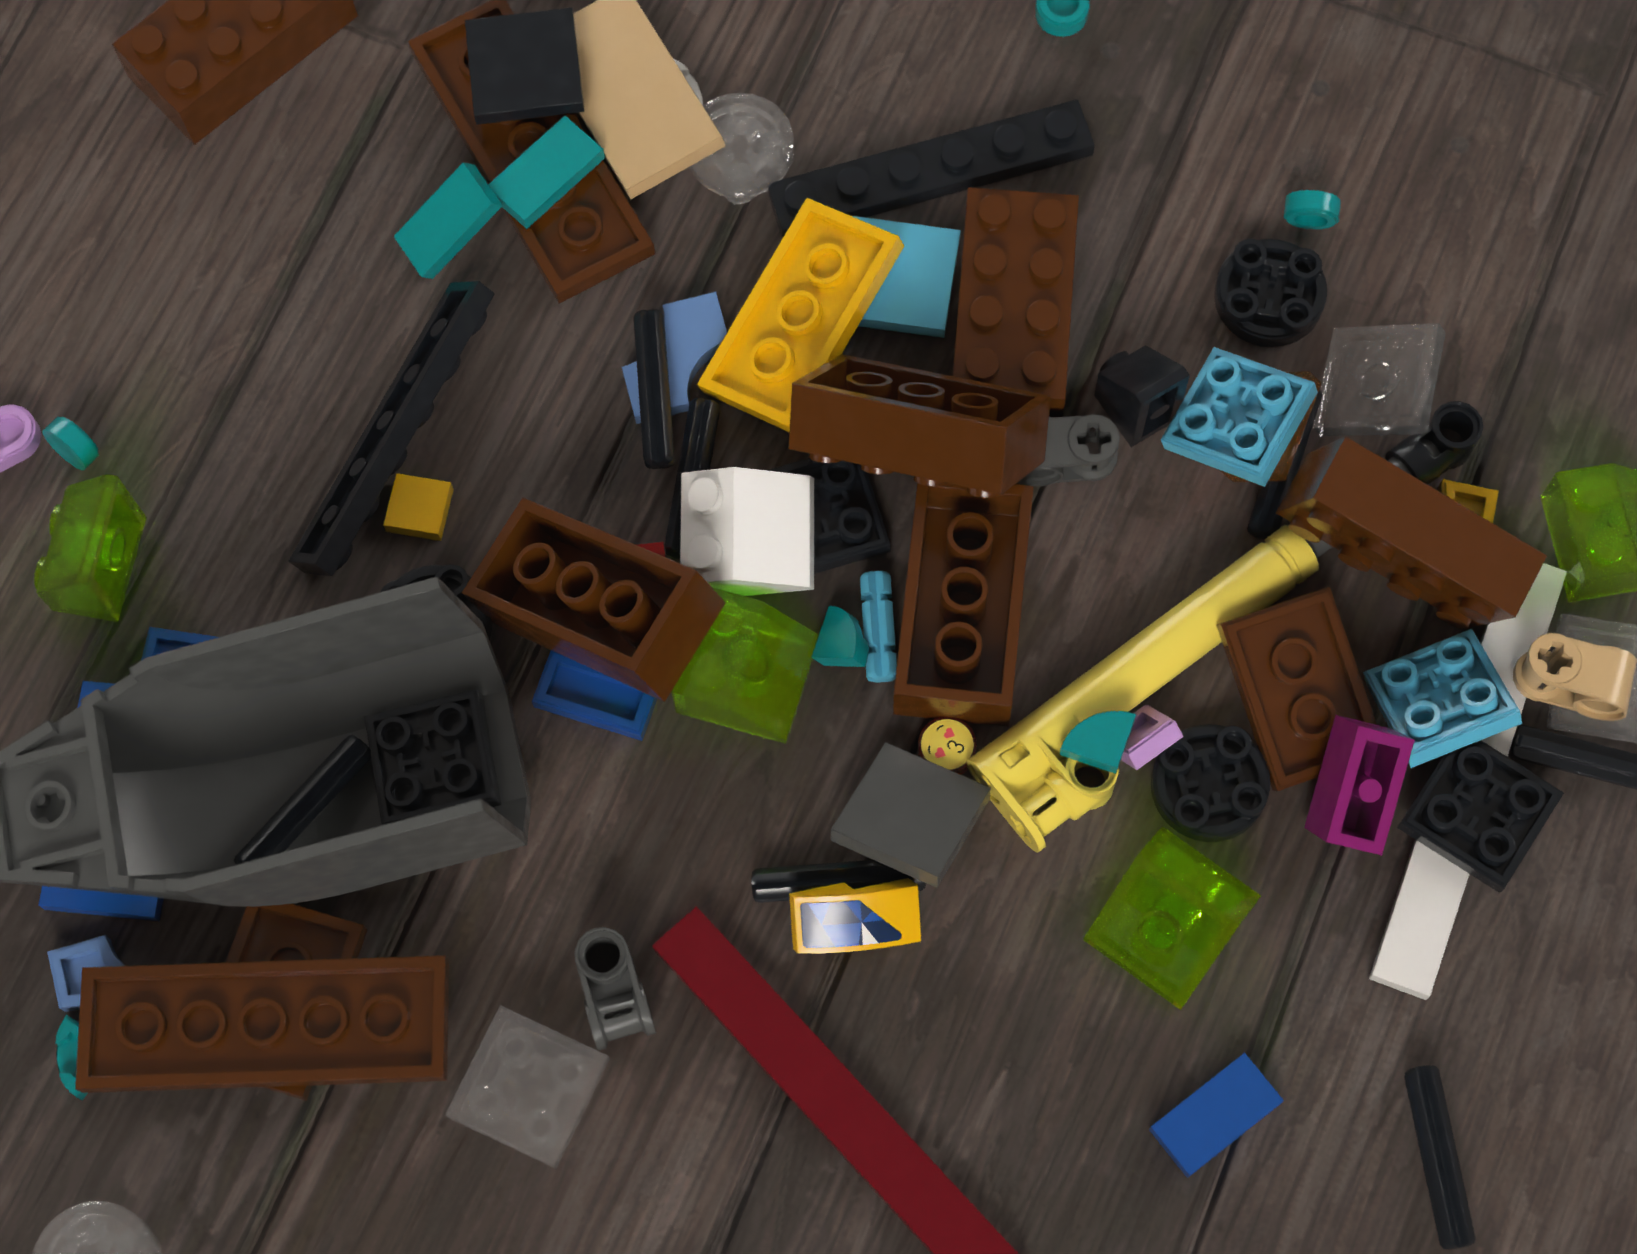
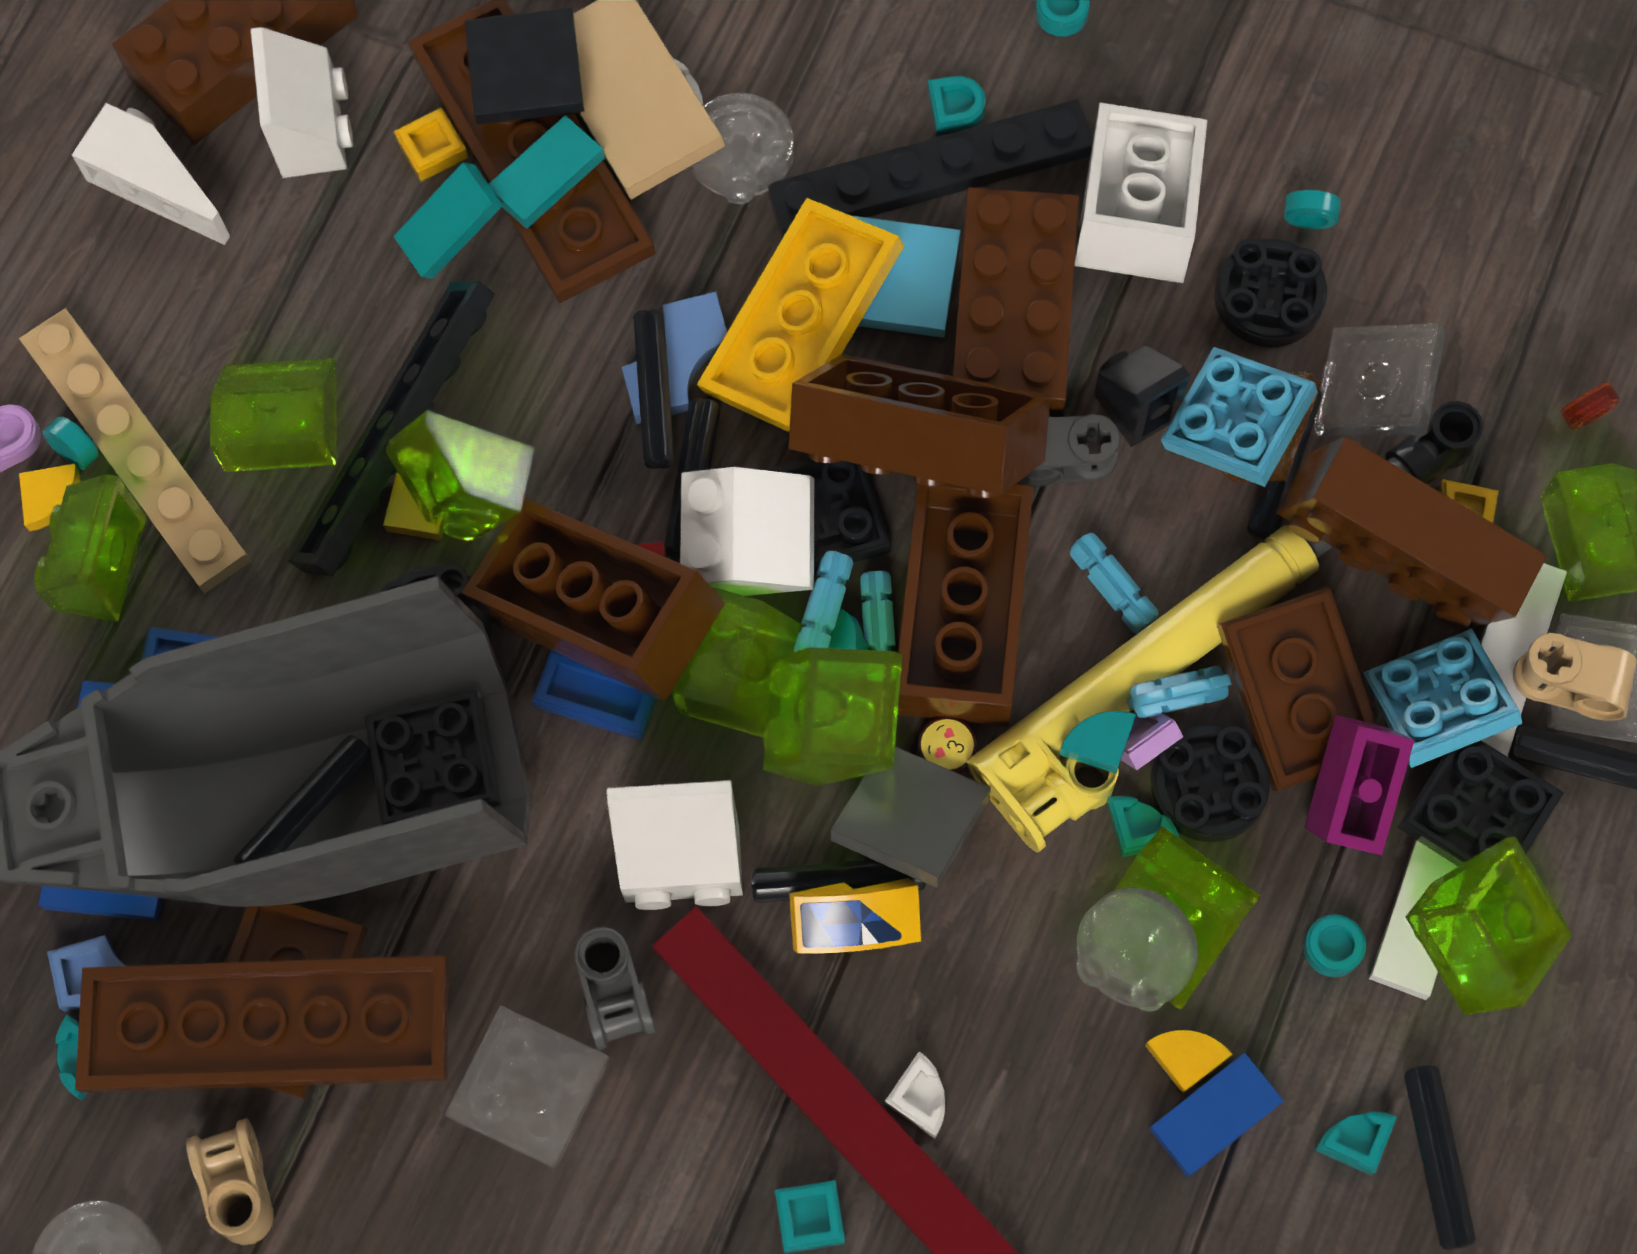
(43, 491): none -> yellow tile
(135, 162): none -> white slope
(135, 451): none -> tan plate
(230, 1170): none -> tan piece
(275, 415): none -> clear neon green slope
(300, 104): none -> white slope
(431, 144): none -> yellow tile
(461, 474): none -> clear neon green slope
(676, 843): none -> white slope
(809, 1217): none -> teal tile
(824, 601): none -> medium azure axle
(832, 714): none -> clear neon green slope
(920, 1096): none -> white tile
(955, 104): none -> teal tile
(1113, 582): none -> medium azure axle
(1135, 823): none -> teal tile
(1136, 948): none -> clear tile
(1141, 193): none -> white slope
(1179, 691): none -> medium azure axle
(1187, 1056): none -> yellow tile
(1334, 945): none -> teal tile
(1358, 1140): none -> teal tile
(1490, 929): none -> clear neon green slope
(1590, 406): none -> clear red tile

